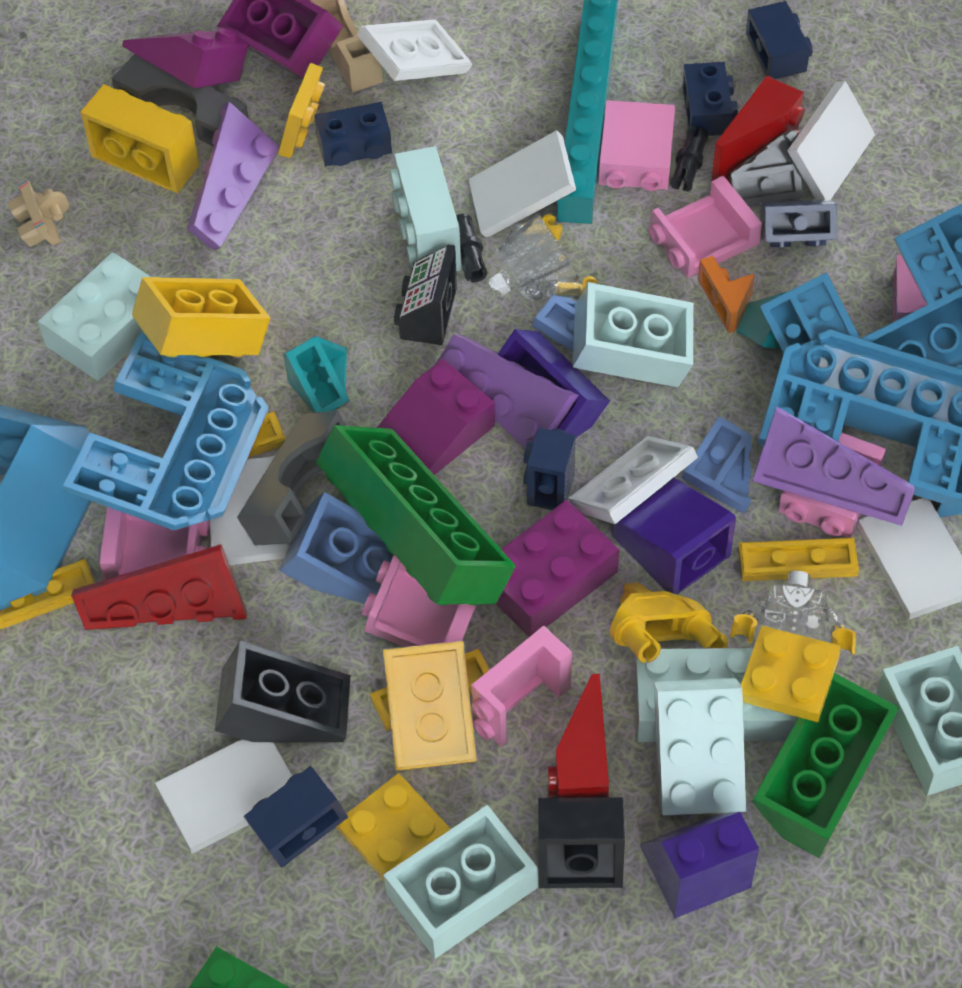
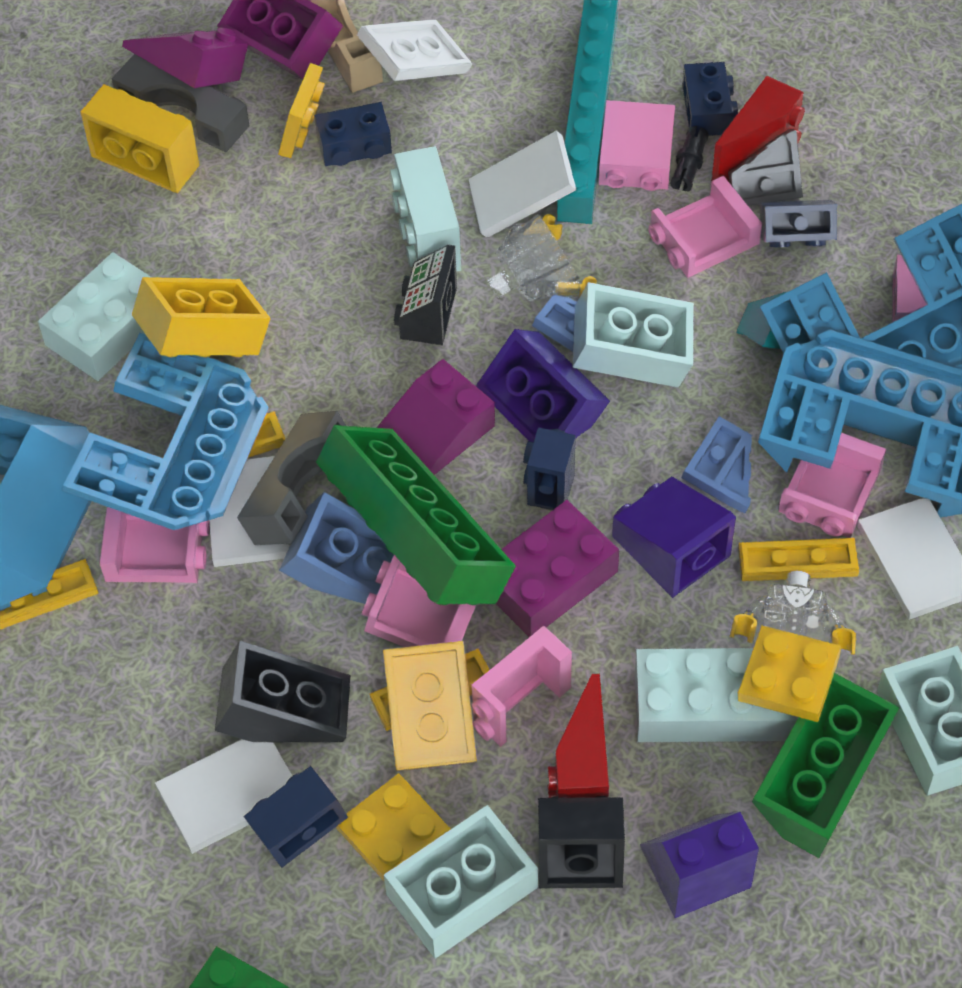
(42, 210): tan hips -> none
(174, 590): red wing -> none
(231, 175): medium lavender wing -> none
(318, 373): teal slope -> none
(470, 250): black pin -> none
(520, 397): medium lavender wing -> none
(632, 479): white tile -> none
(661, 616): yellow connector -> none
(700, 746): light aqua brick -> none
(726, 296): orange slope -> none
(778, 40): dark blue brick -> none
(824, 470): medium lavender wing -> none
(831, 142): white tile -> none

